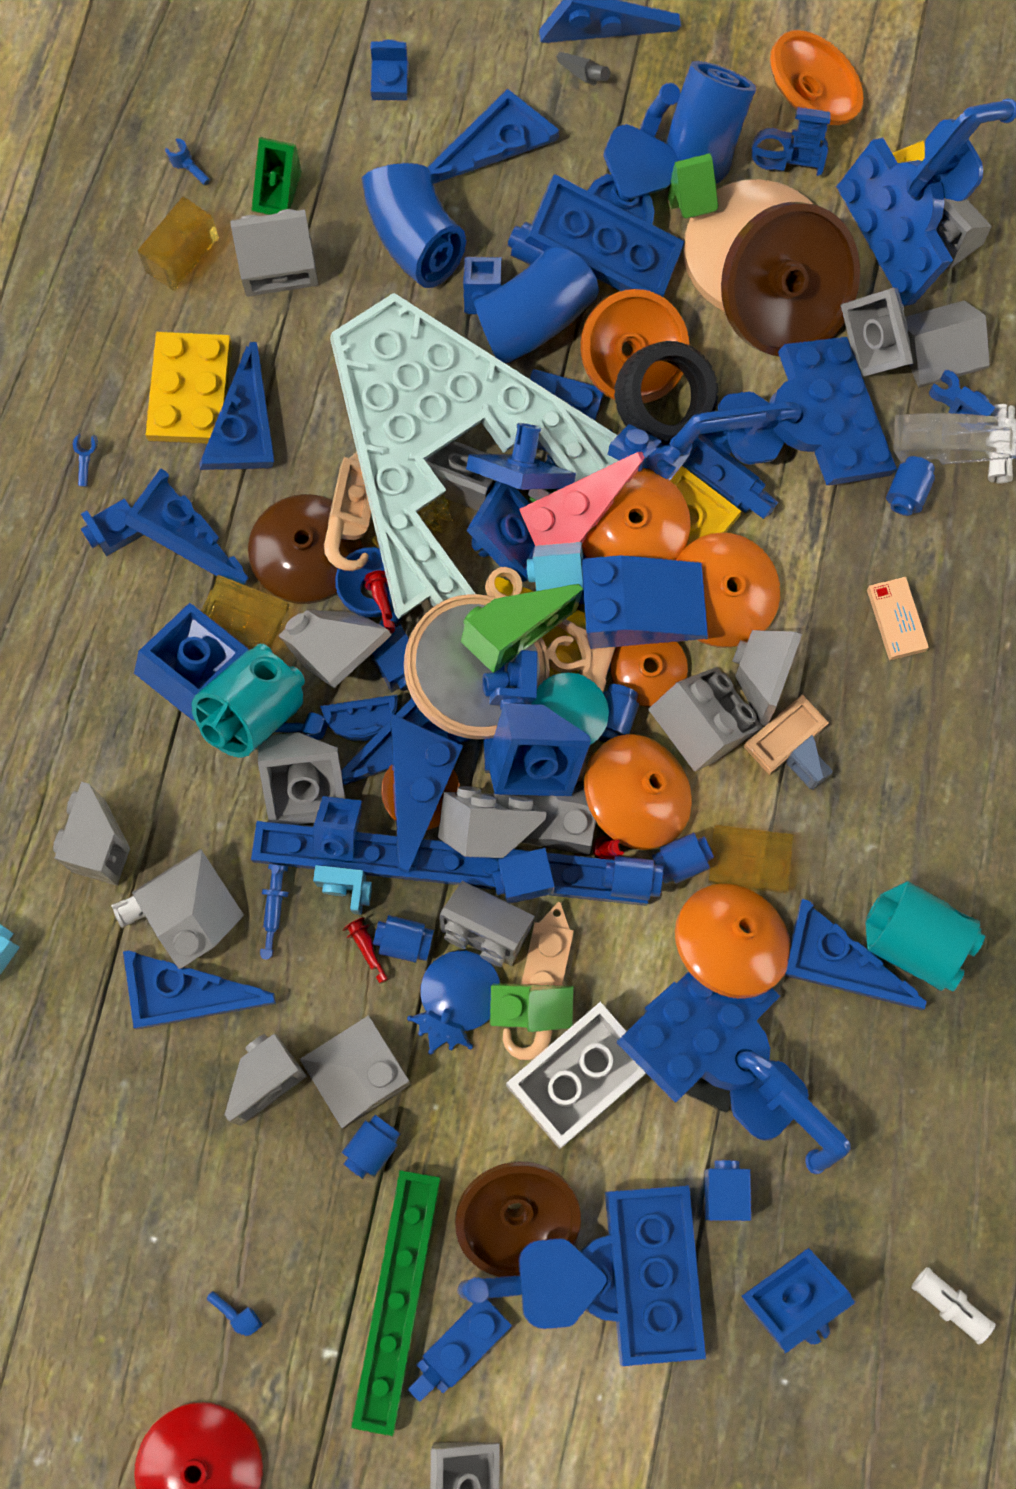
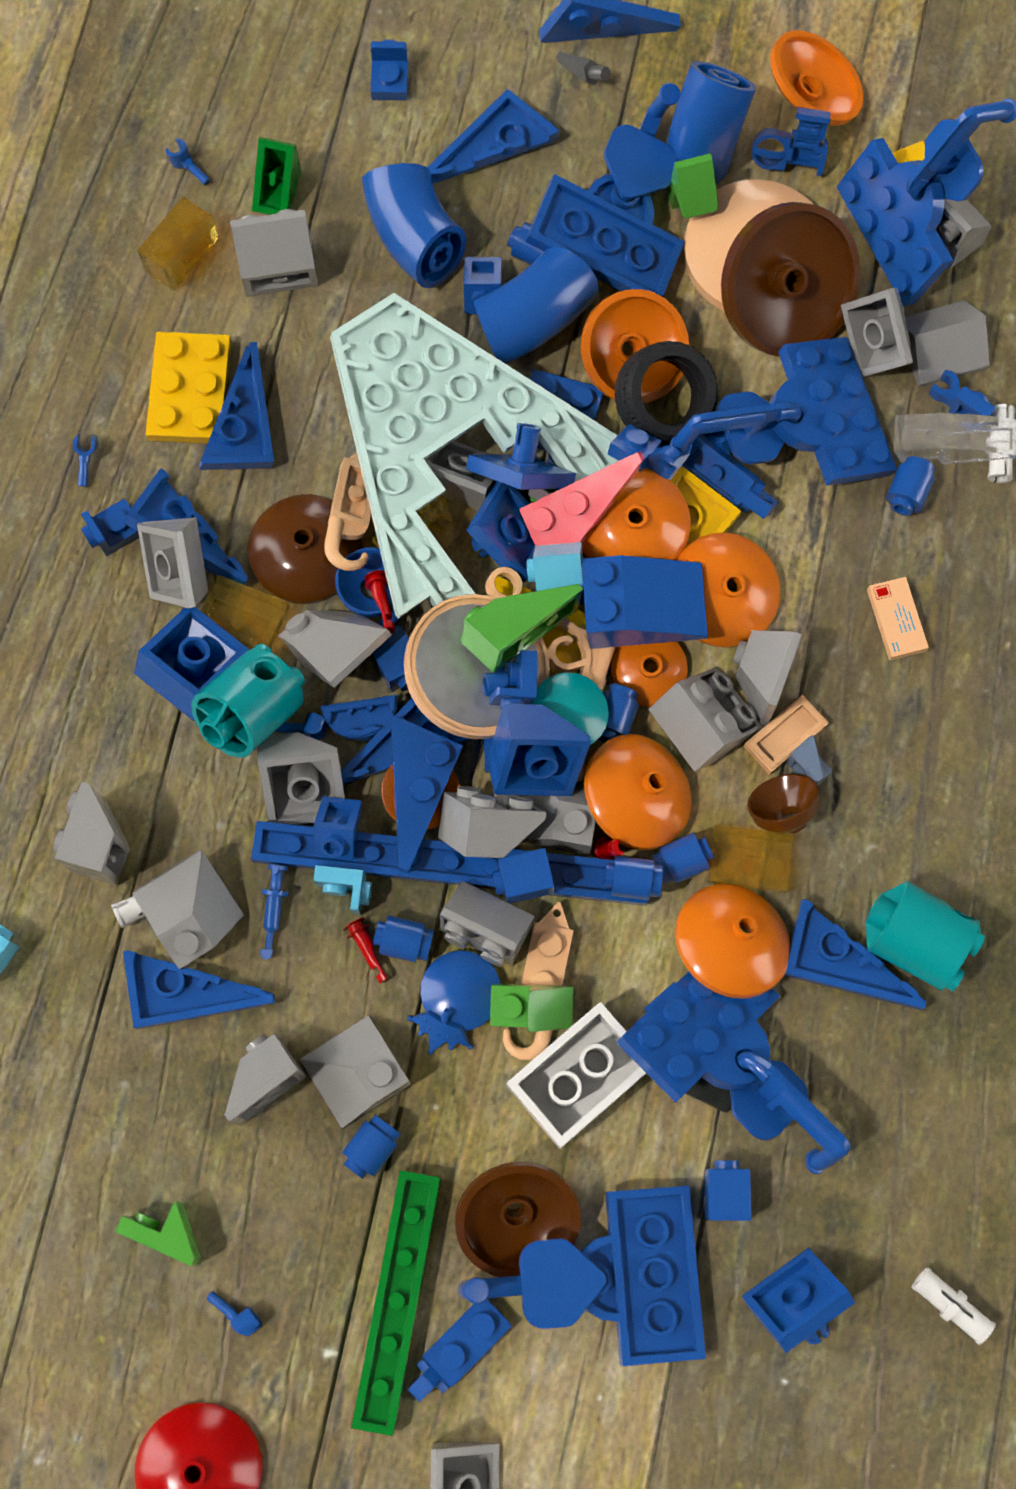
(173, 561): none -> light grey slope
(173, 1240): none -> bright green slope
(782, 797): none -> reddish brown piece

